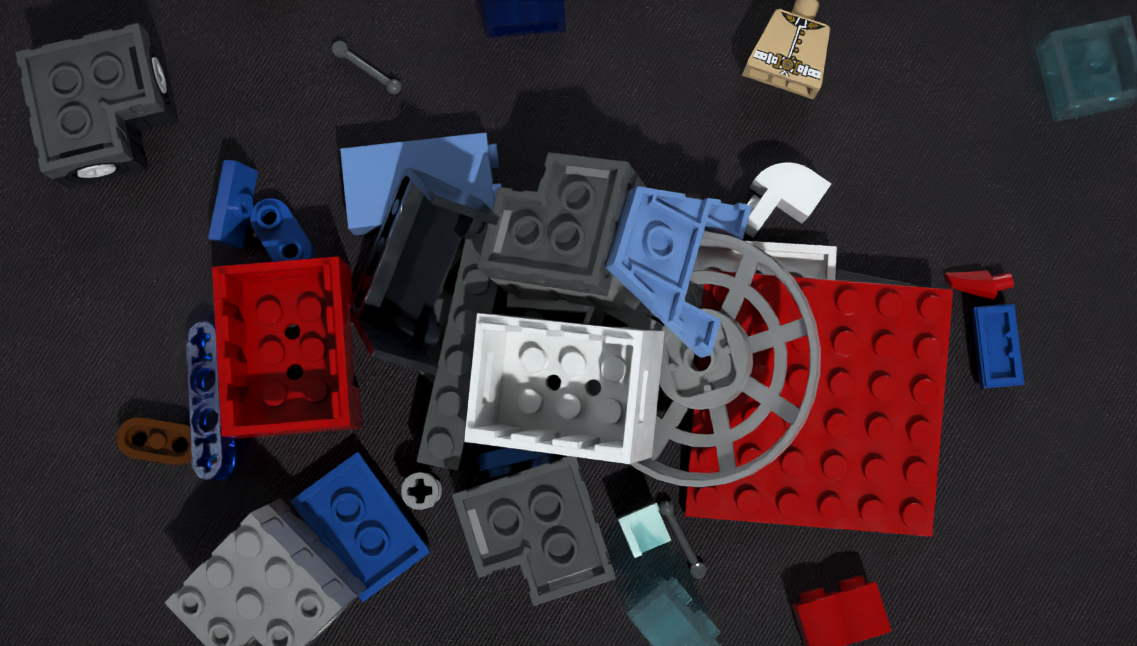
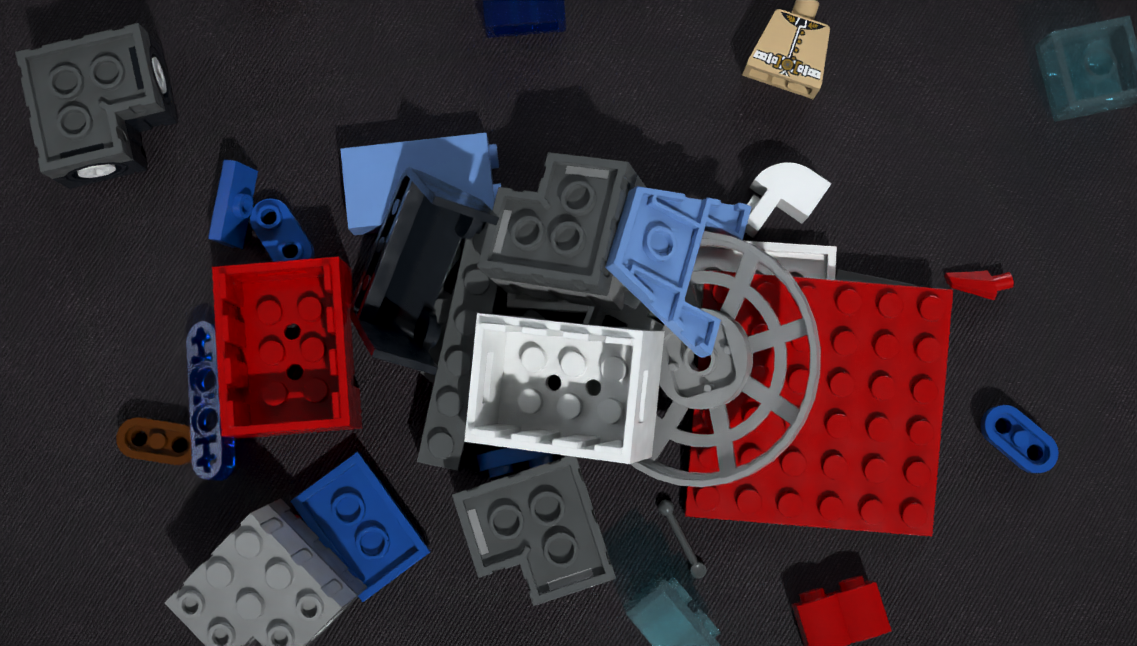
(341, 50): dark grey hinge -> none
(414, 500): light grey bush -> none
(643, 529): light aqua panel -> none
(997, 346): blue plate -> none
(1018, 437): none -> blue plate

